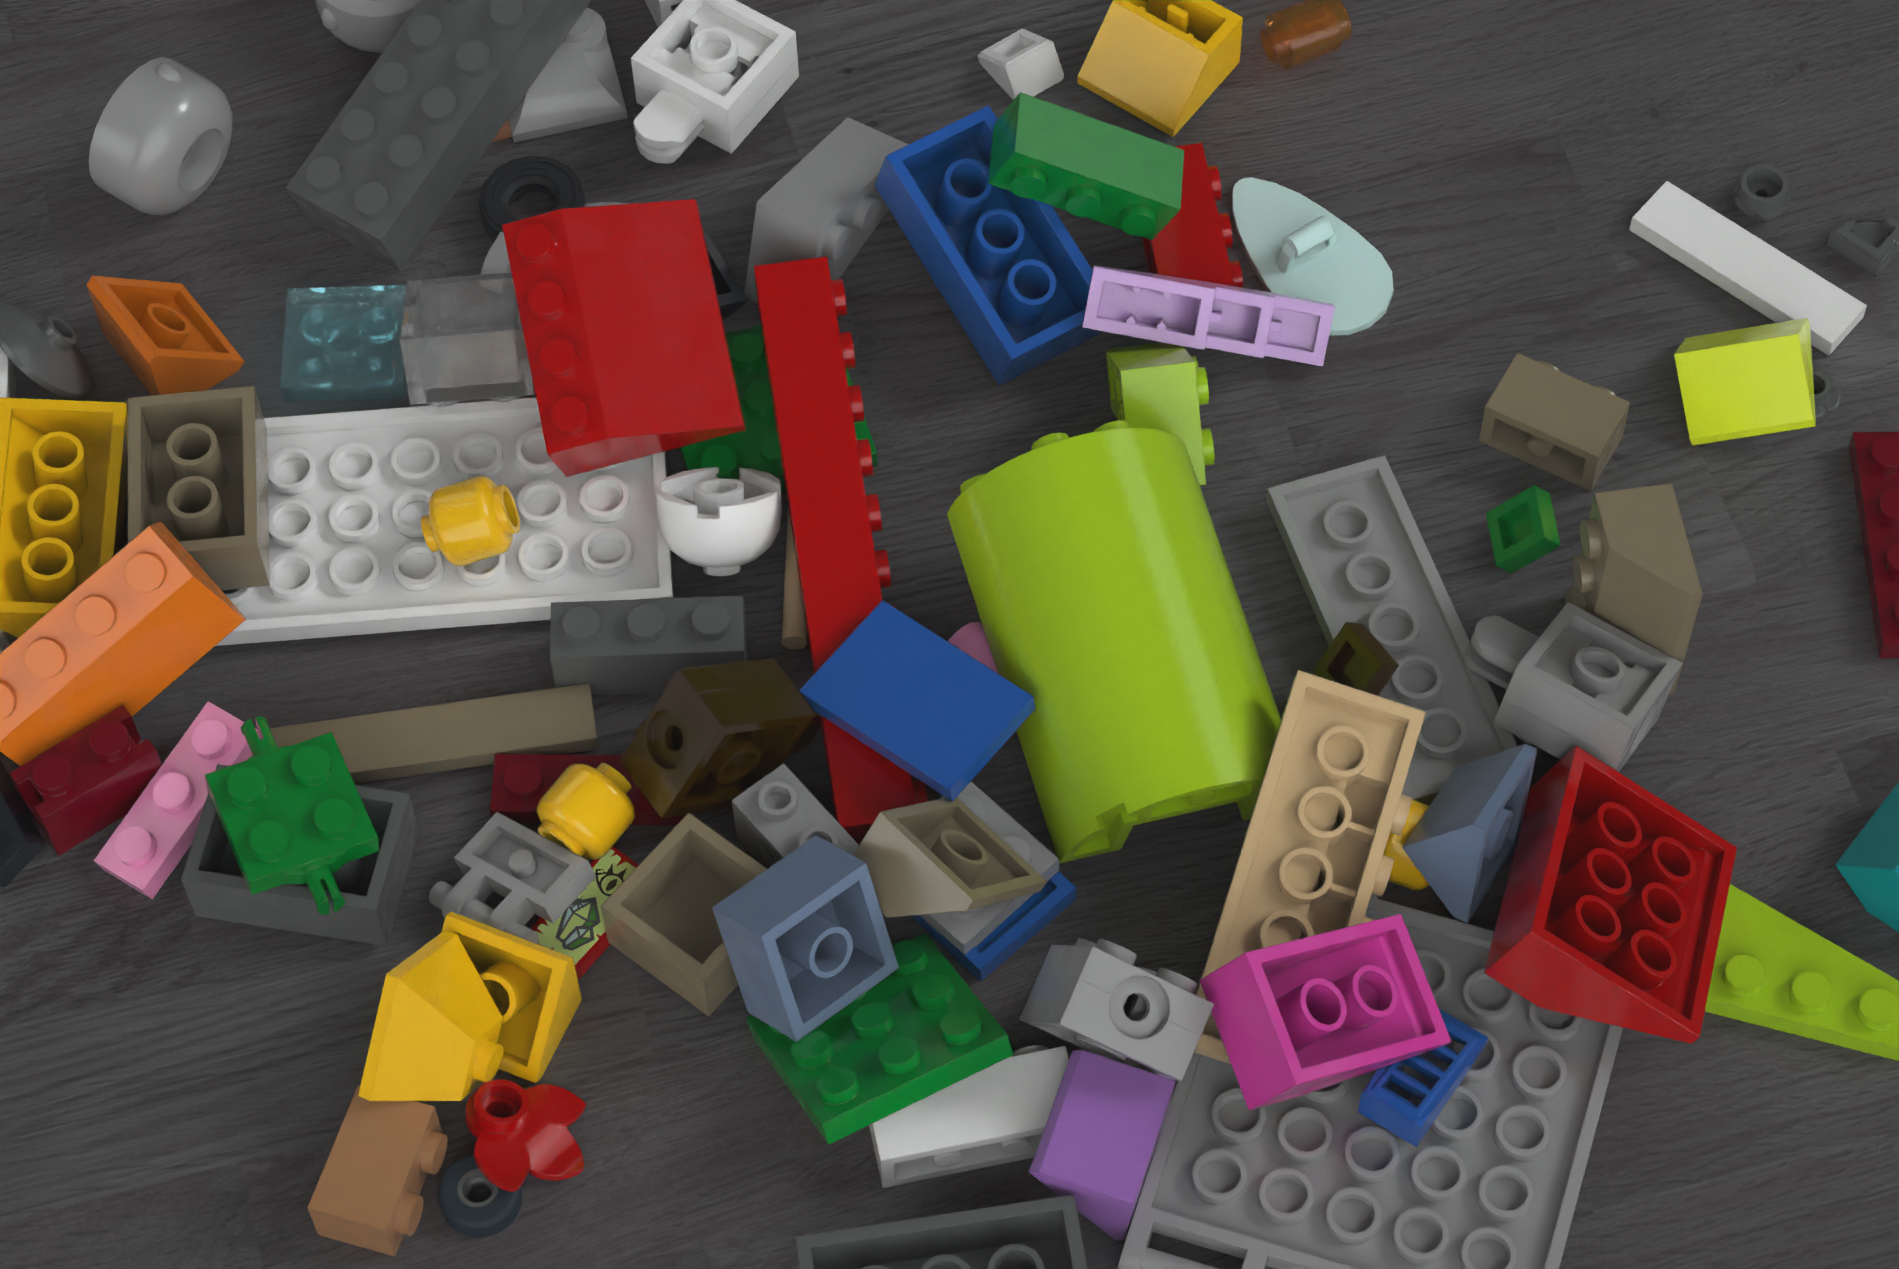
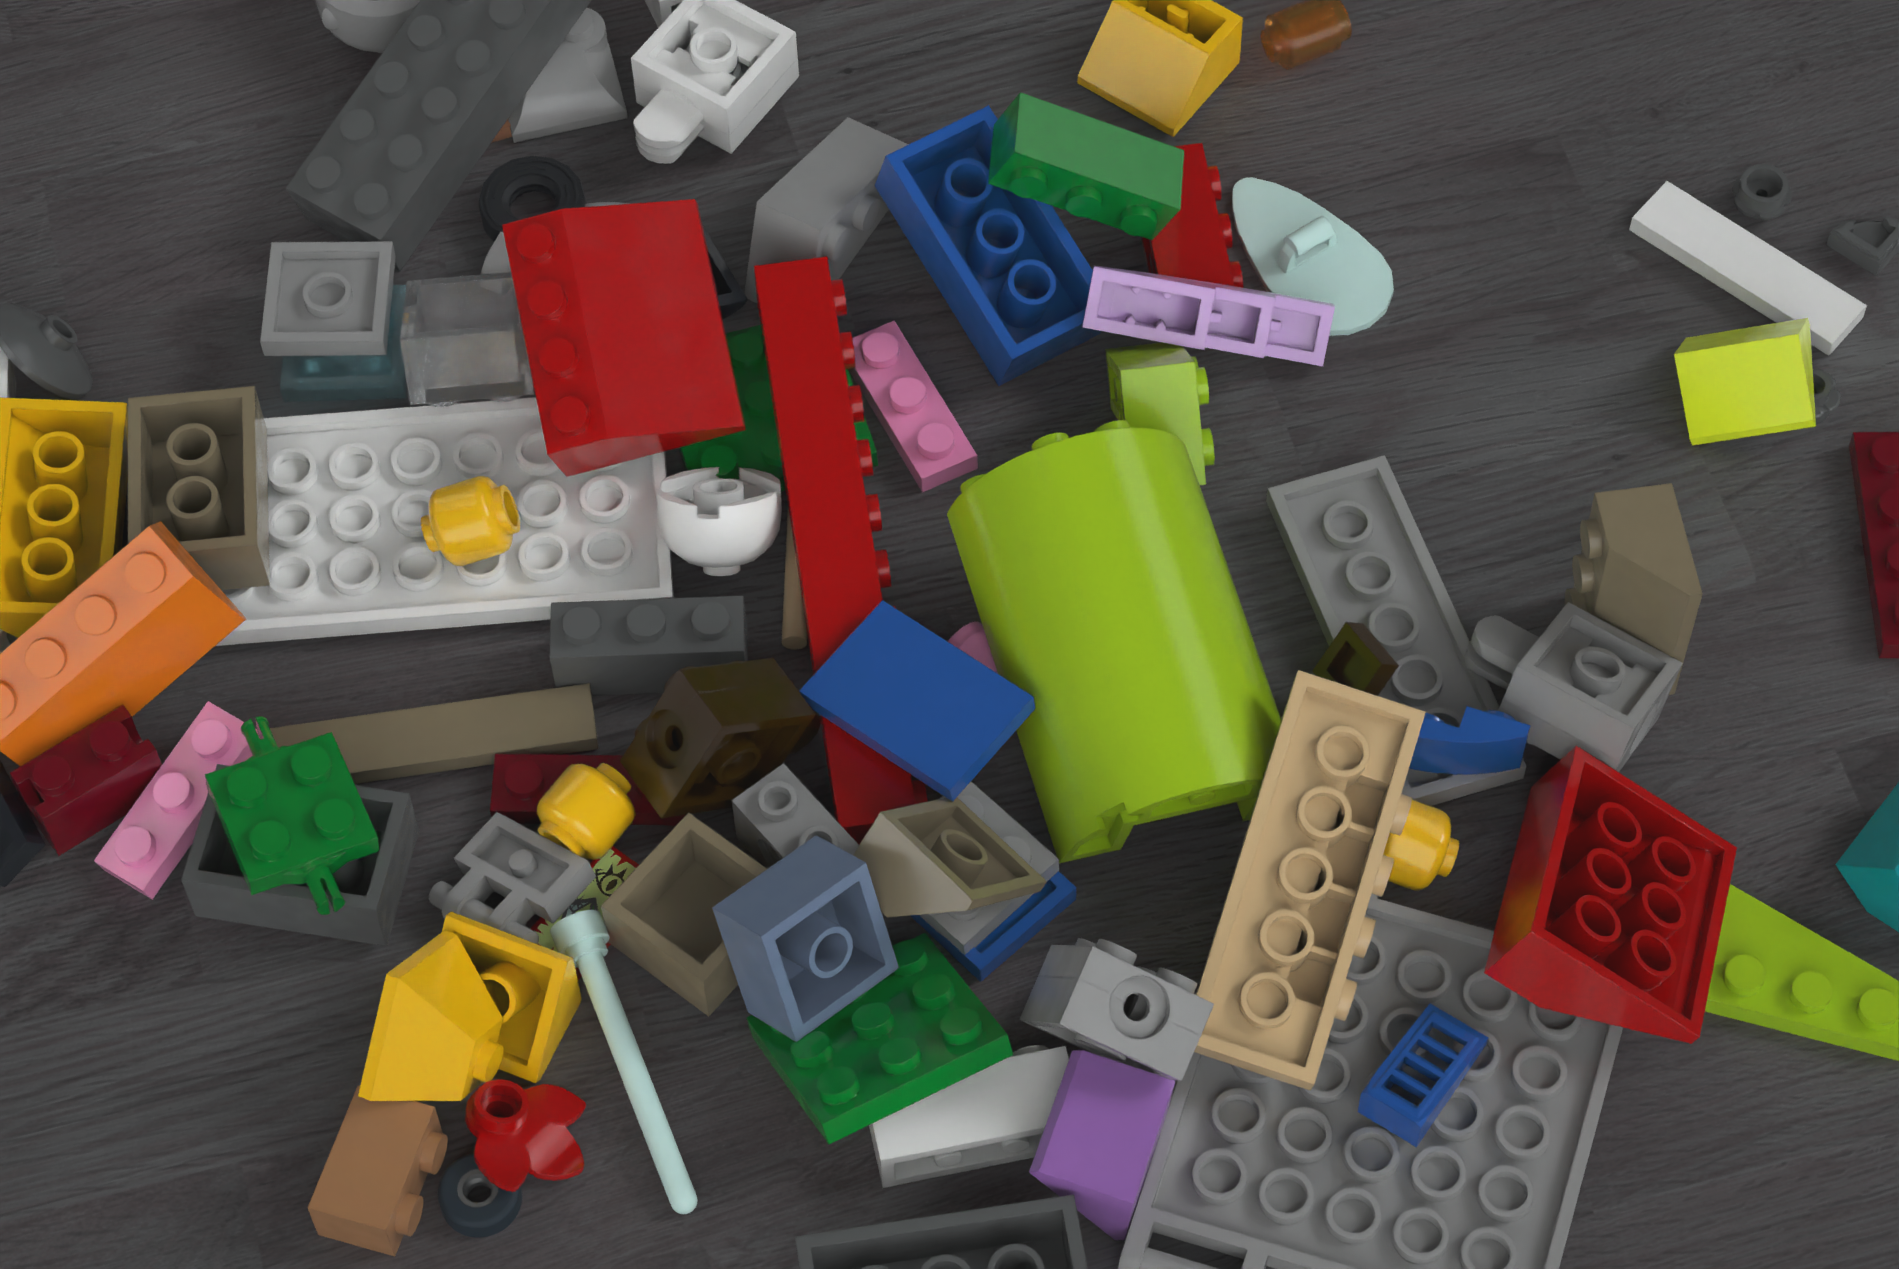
(161, 138): light grey piece -> none
(162, 334): orange slope -> none
(328, 298): none -> light grey plate
(585, 940): none -> light aqua piece
(910, 408): none -> bright pink plate
(1023, 63): white slope -> none
(1323, 1010): dark pink slope -> none
(1472, 828): sand blue slope -> none
(1481, 745): none -> blue slope
(1523, 529): green plate -> none
(1554, 421): dark tan brick -> none

